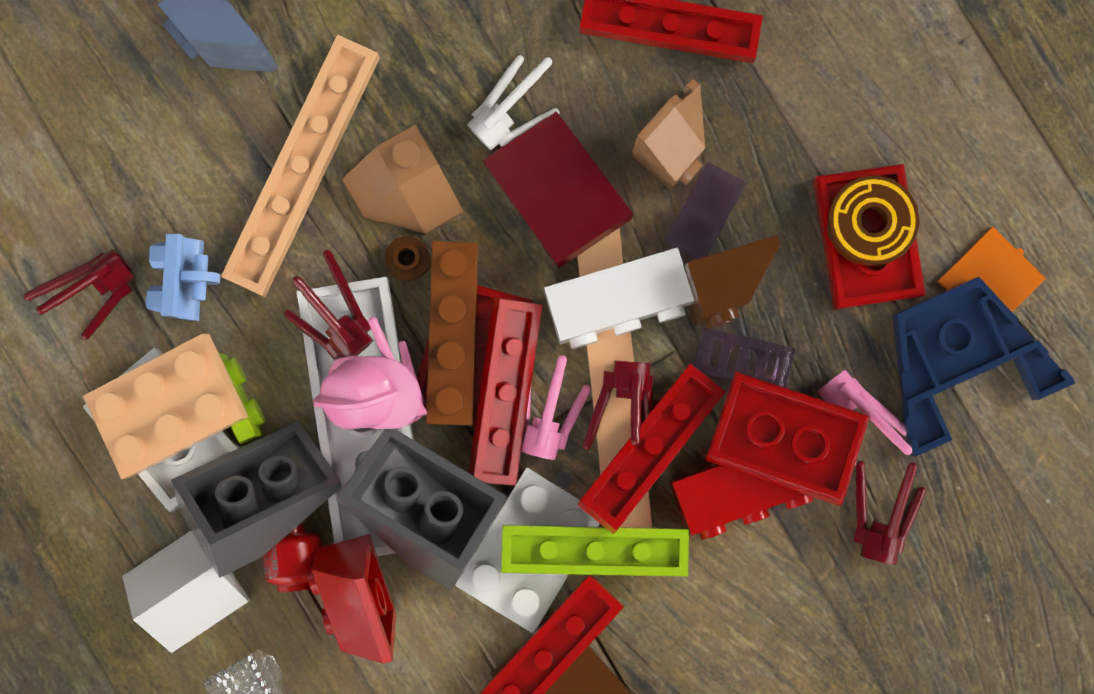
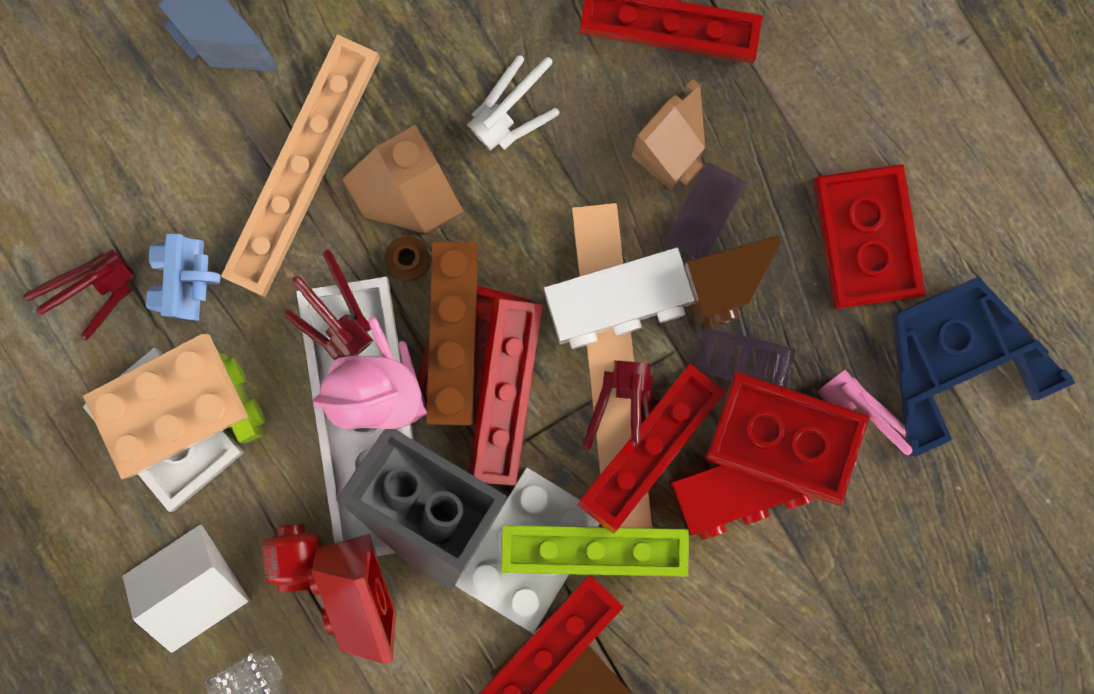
(254, 496): dark grey slope -> none
(542, 436): bright pink plant -> none
(558, 189): dark red tile -> none
(885, 540): dark red plant -> none
(891, 202): reddish brown tile -> none
(999, 266): orange piece -> none

